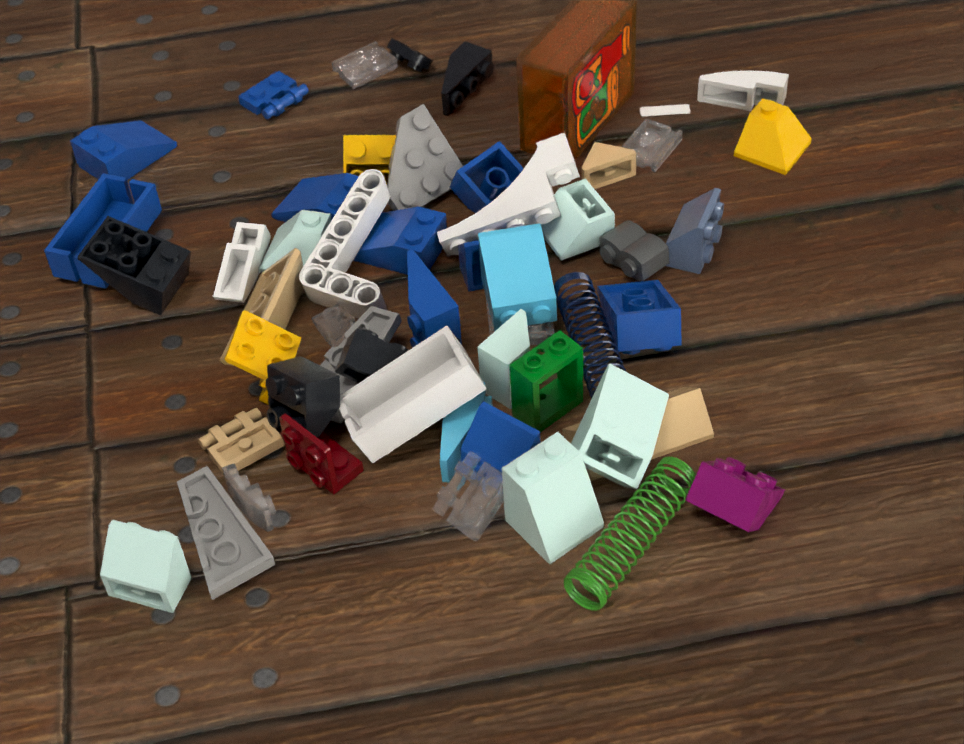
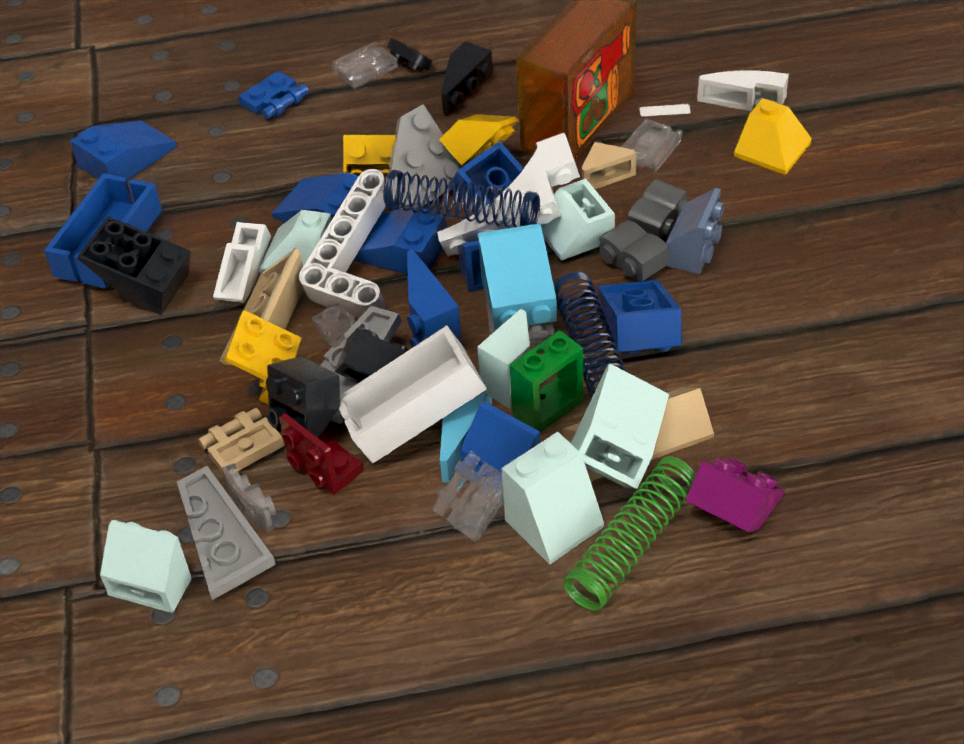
(476, 134): none -> yellow slope
(530, 199): none -> dark blue piece
(658, 208): none -> dark grey brick

